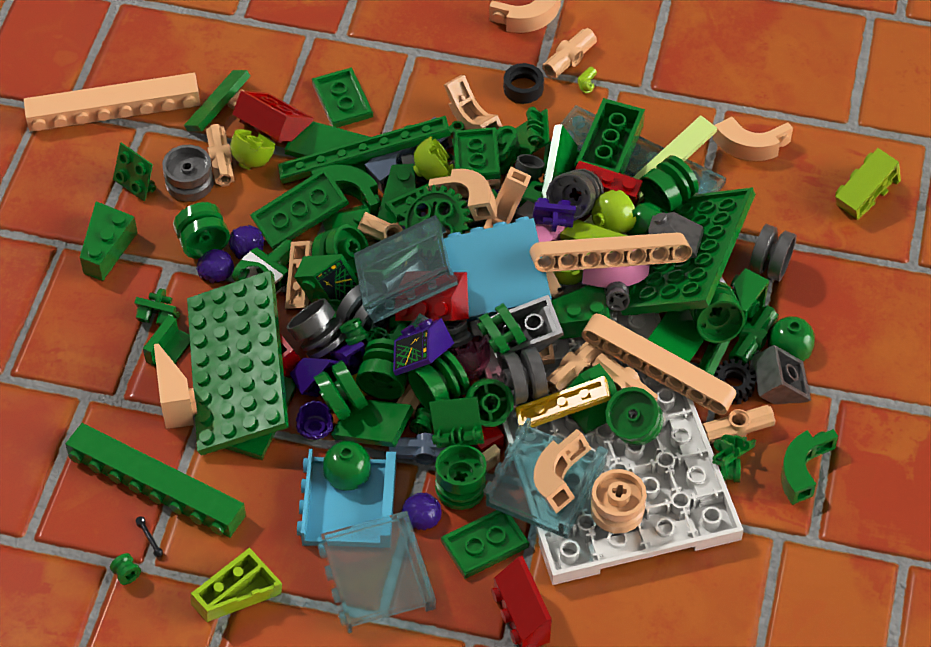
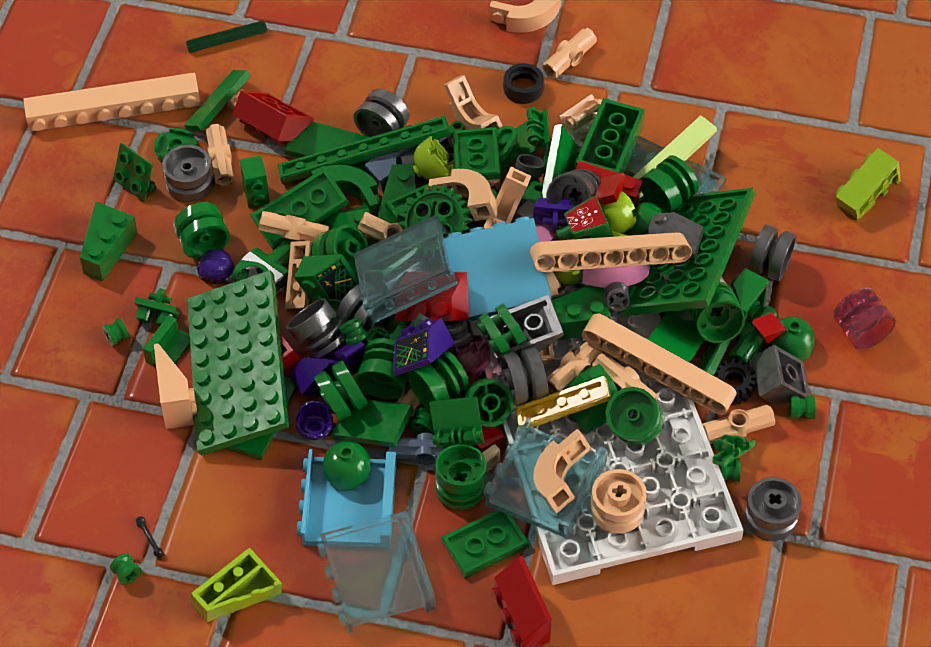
(115, 331): none -> green wheel
(156, 480): green brick -> none
(171, 140): none -> green tile
(226, 36): none -> dark green axle
(245, 239): dark purple hair -> none
(251, 150): lime cylinder -> none
(254, 181): none -> green brick
(290, 226): none -> light nougat piece
(342, 98): green tile -> none
(381, 113): none -> flat silver wheel
(423, 510): dark purple hair -> none
(580, 114): none -> light nougat hinge
(584, 80): lime arm -> none
(585, 222): none -> torso
(610, 188): none -> red tile
(751, 145): light nougat arch -> none
(768, 327): none -> red slope
(772, 509): none -> flat silver wheel
(795, 478): green arch -> none
(802, 407): none -> green wheel
(864, 318): none -> clear pink wheel

